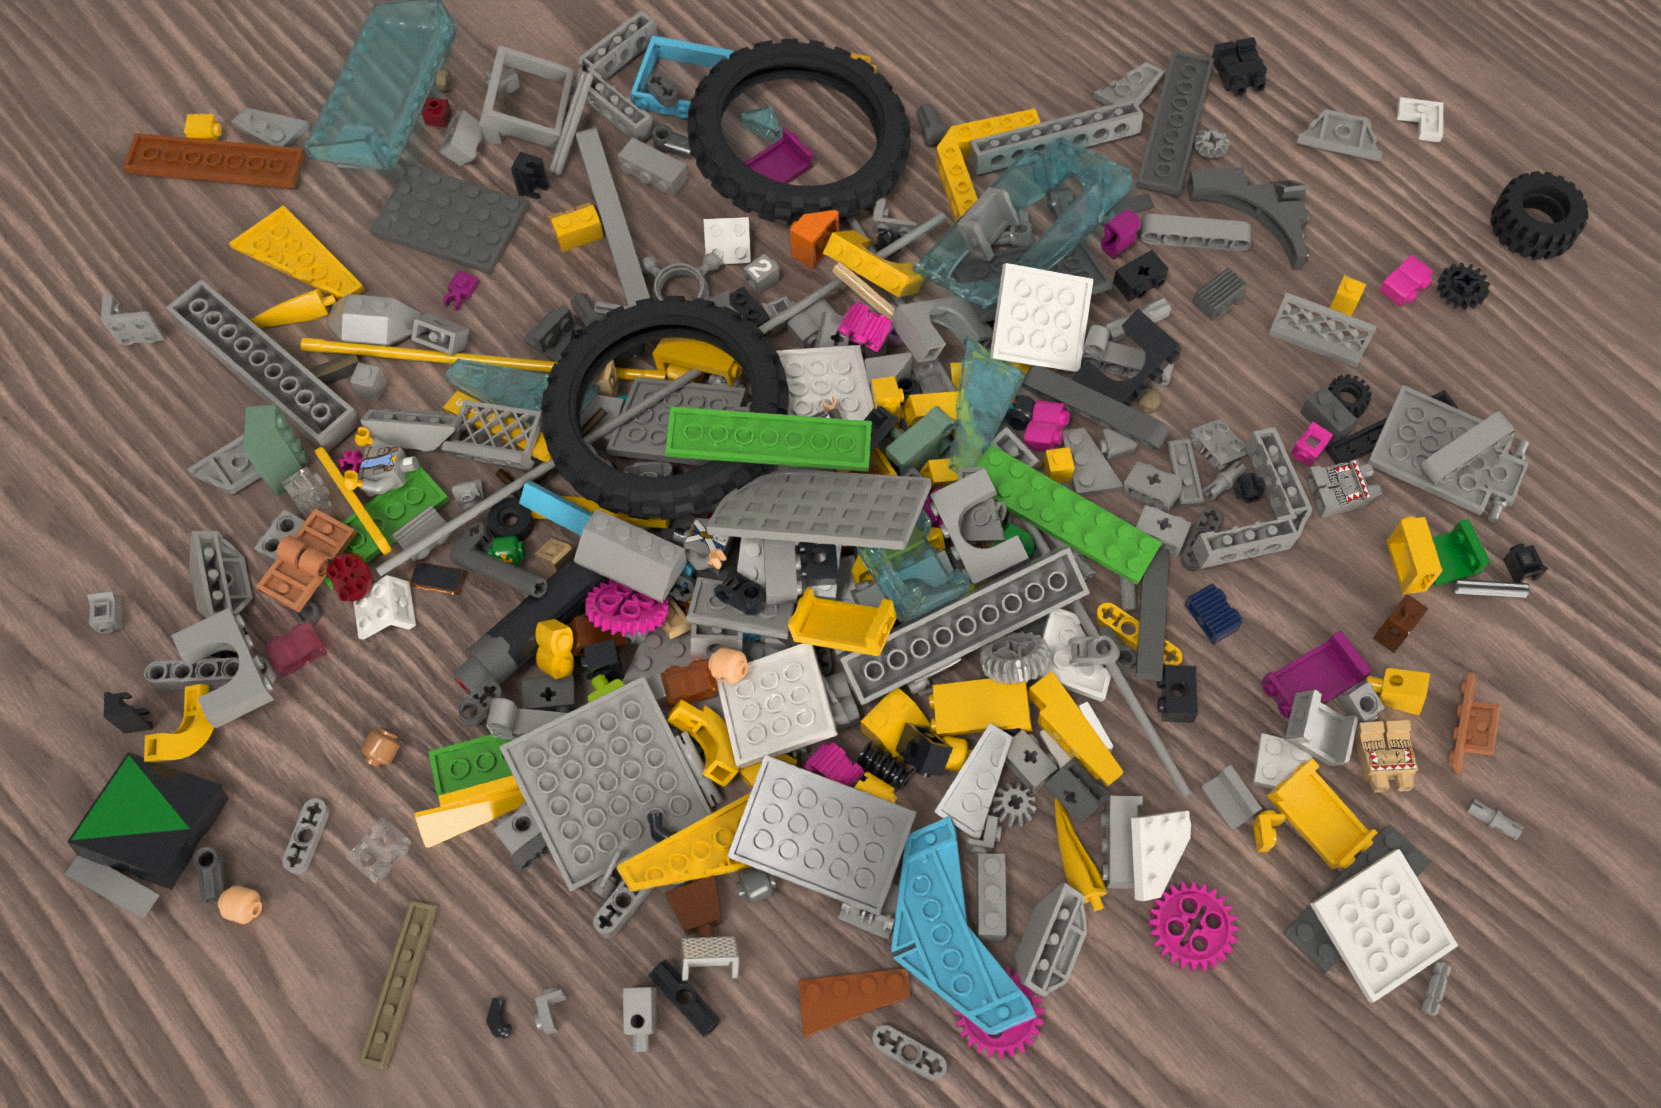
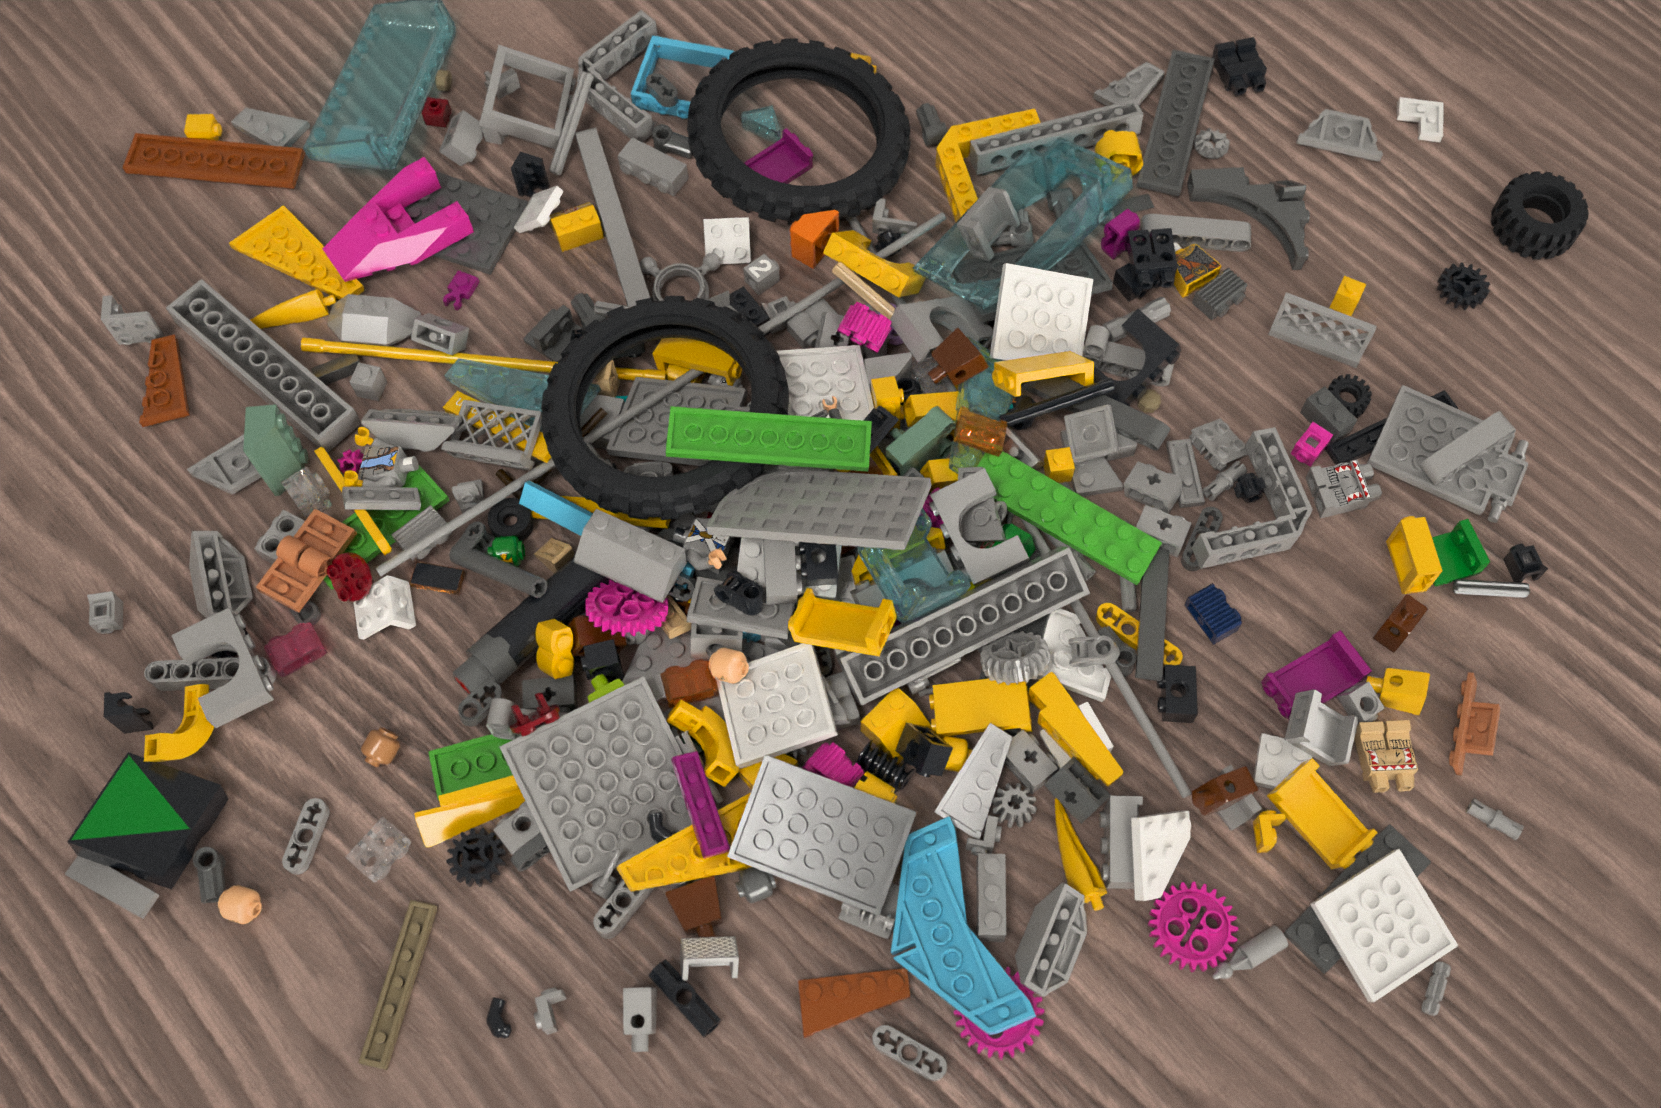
(165, 383): none -> dark orange wing
(381, 498): none -> light grey tile
(384, 233): none -> dark pink wedge
(471, 866): none -> black gear
(526, 723): none -> dark red plate
(539, 209): none -> white plate
(700, 804): none -> magenta tile
(956, 359): none -> reddish brown torso
(980, 432): none -> clear orange plate
(1011, 373): none -> yellow panel
(1047, 425): dark pink brick -> none
(1058, 402): none -> black axle
(1091, 433): none -> light grey tile
(1121, 148): none -> yellow brick
(1152, 257): none -> black hips
(1194, 269): none -> torso
(1214, 797): none -> reddish brown torso
(1253, 952): none -> light grey wheel
(1407, 280): dark pink brick -> none

